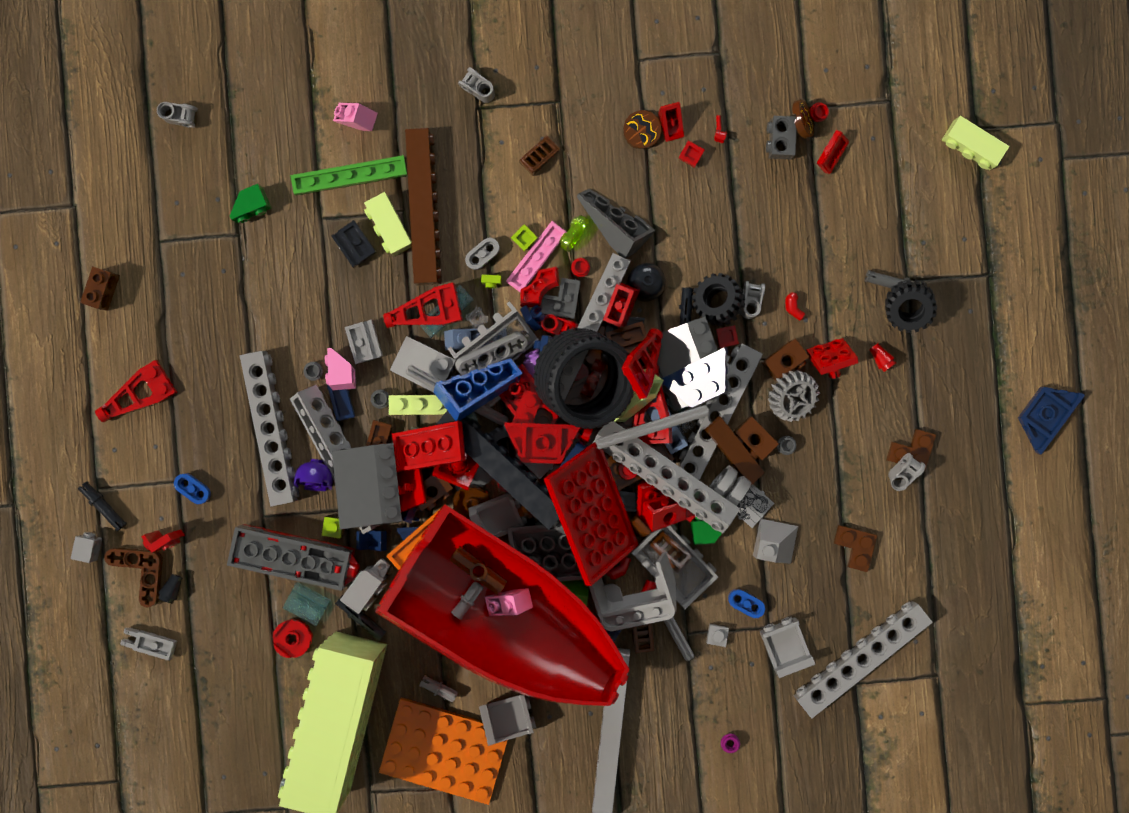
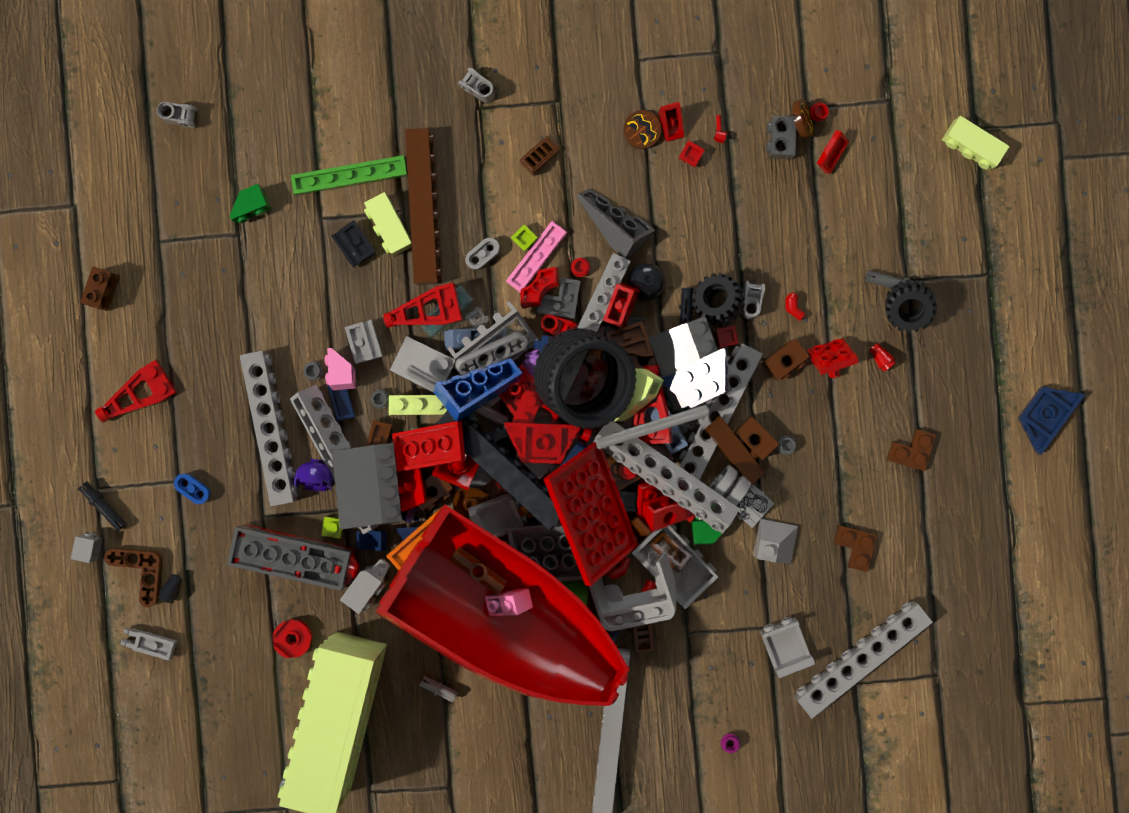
(155, 541): red bracket -> none
(306, 604): clear light blue plate -> none
(355, 116): bright pink slope -> none
(363, 620): black pin -> none
(442, 751): orange plate -> none
(467, 600): light grey axle -> none
(491, 281): lime plate -> none
(507, 719): light grey panel -> none
(532, 317): dark blue tile -> none
(576, 229): clear neon green plate -> none
(632, 369): red plate -> none
(679, 639): light grey axle -> none
(717, 635): light grey plate -> none
(745, 603): blue plate -> none
(803, 392): light grey gear -> none
(908, 470): light grey piece -> none

